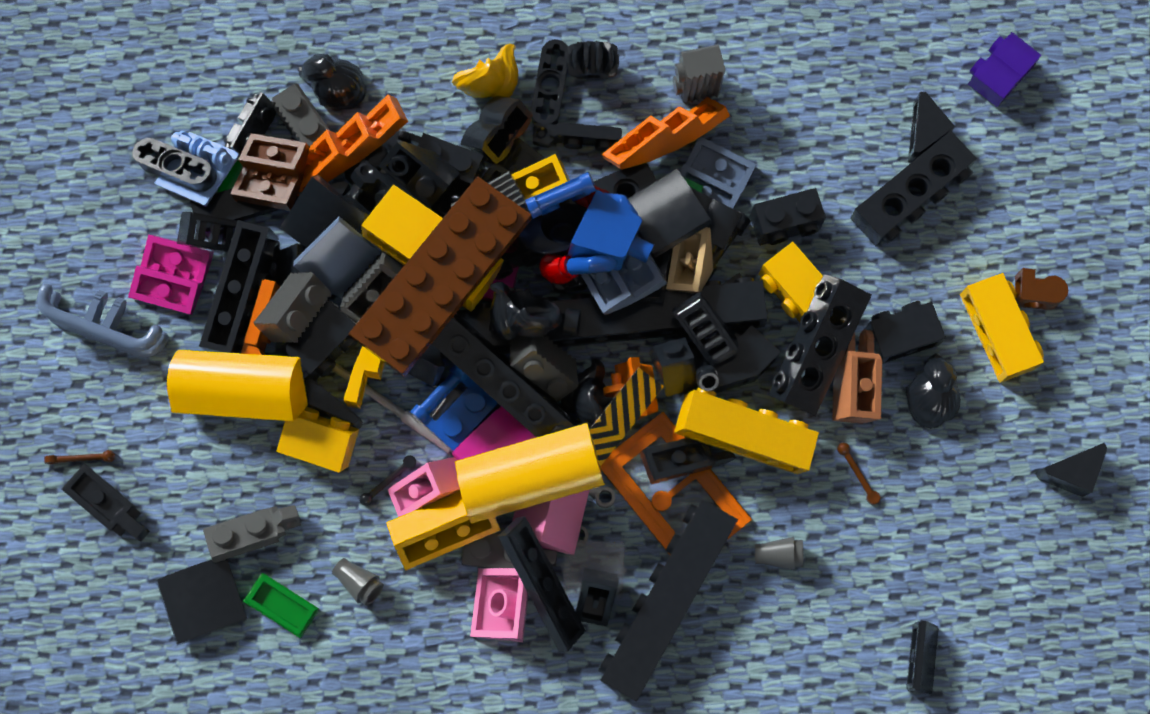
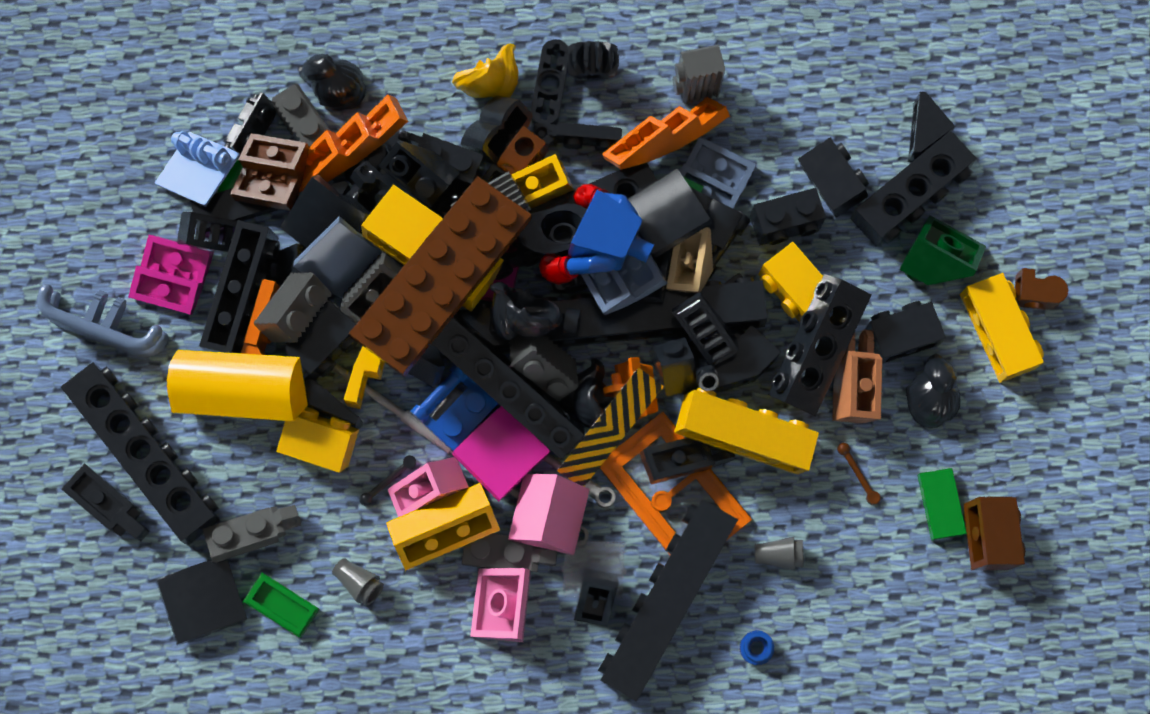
(84, 392): none -> black brick
(108, 457): reddish brown hinge -> none
(180, 175): black beam -> none
(522, 151): none -> reddish brown leg
(529, 473): yellow brick -> none
(542, 584): black tile -> none
(550, 199): blue plate -> none
(764, 639): none -> blue plate
(834, 177): none -> black brick
(922, 657): black slope -> none
(941, 254): none -> dark green slope
(941, 504): none -> green tile
(994, 533): none -> reddish brown brick
(1003, 69): dark purple brick -> none
(1076, 473): black slope -> none

